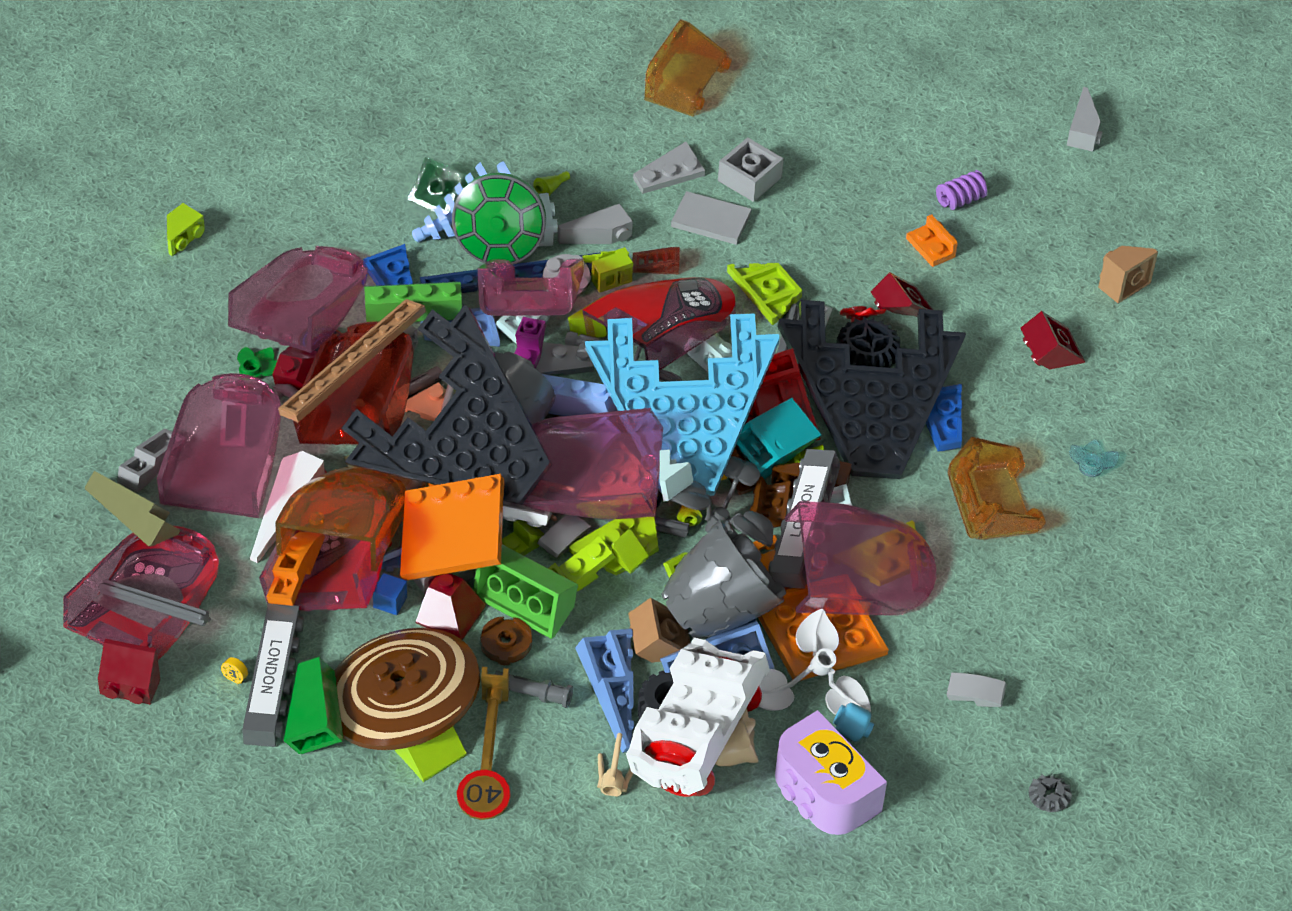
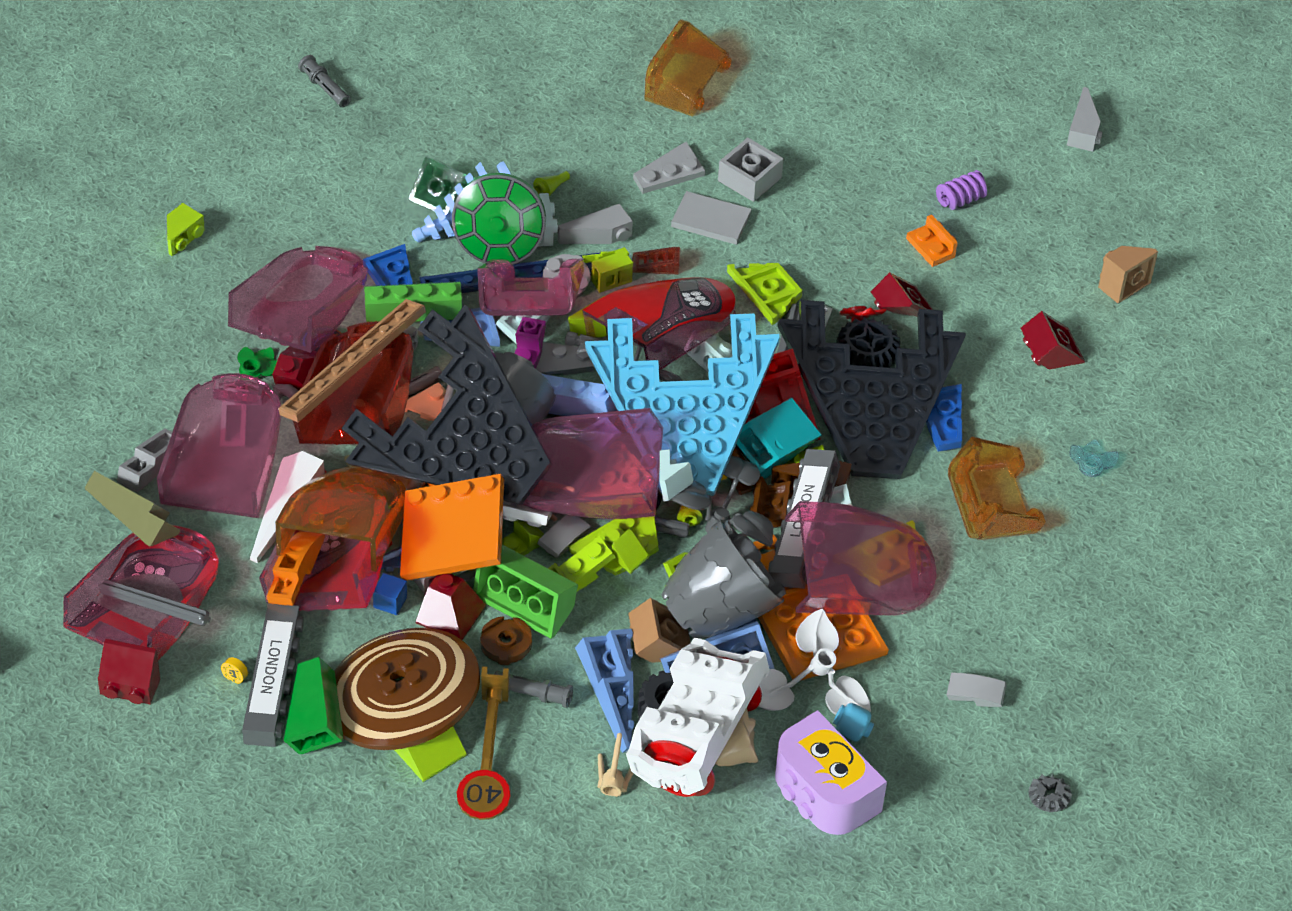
(319, 75): none -> dark grey pin

